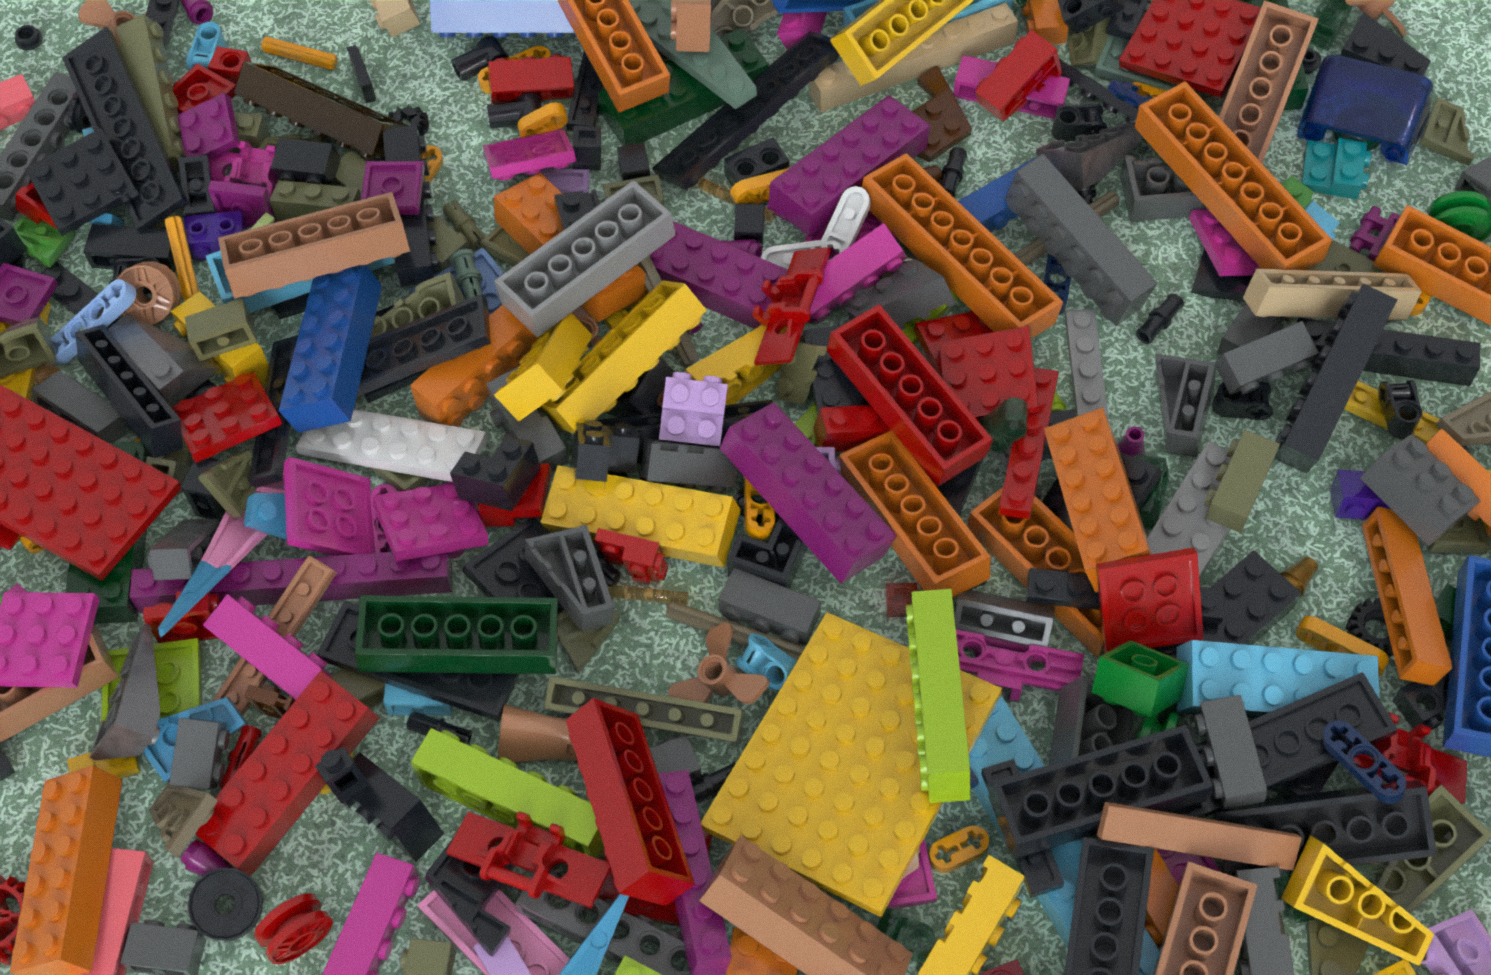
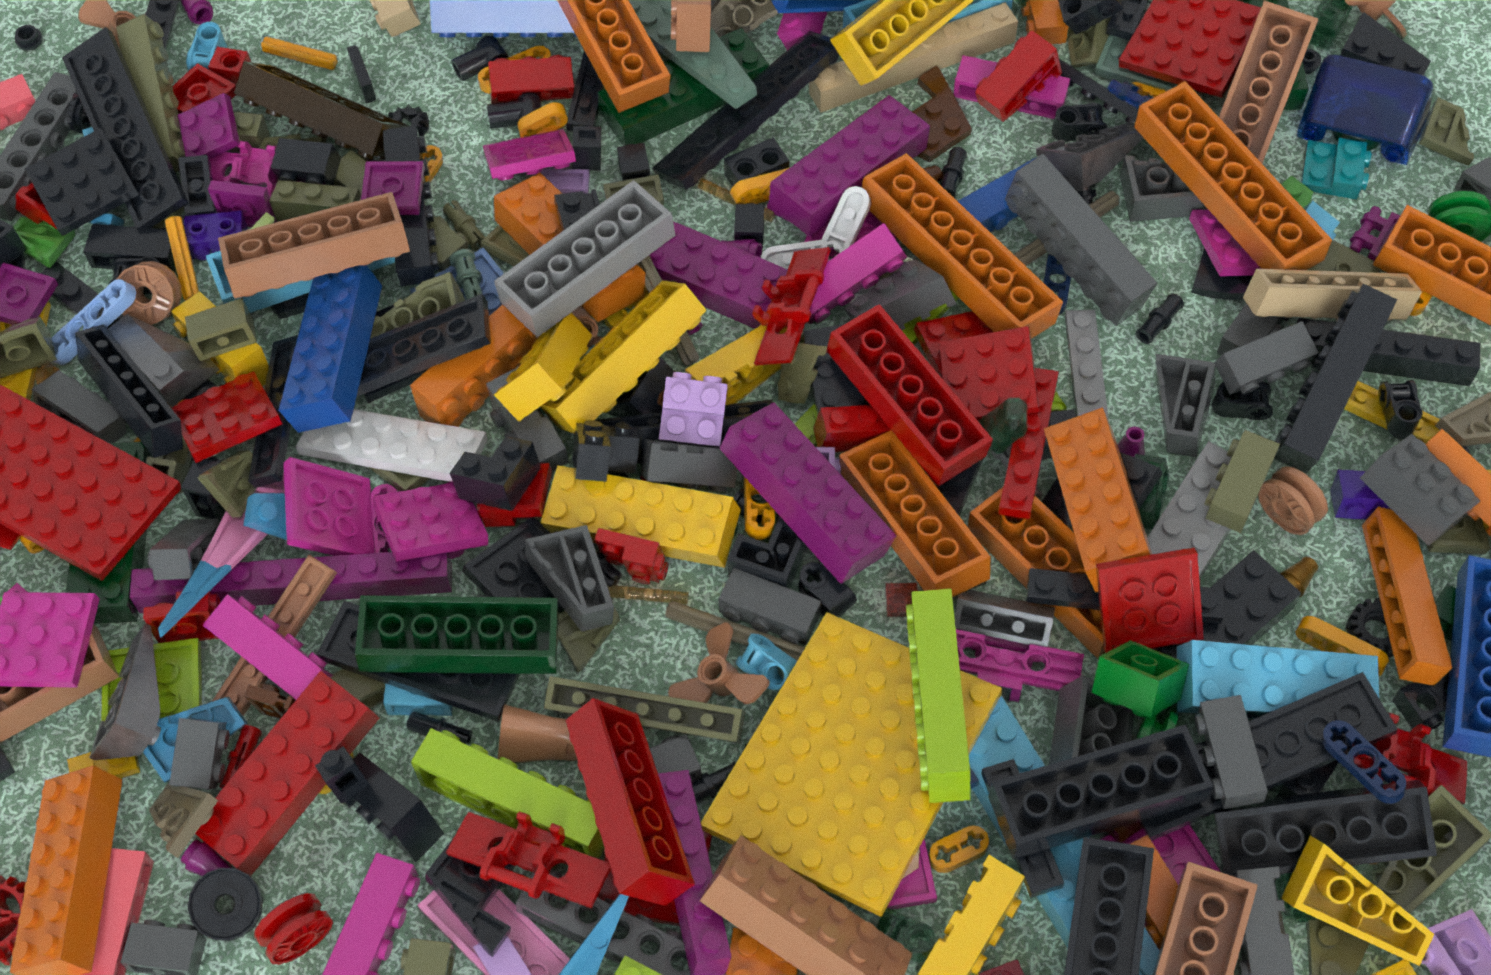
(834, 596): none -> black piece
(1198, 836): nougat tile -> none
(1293, 500): none -> nougat wheel

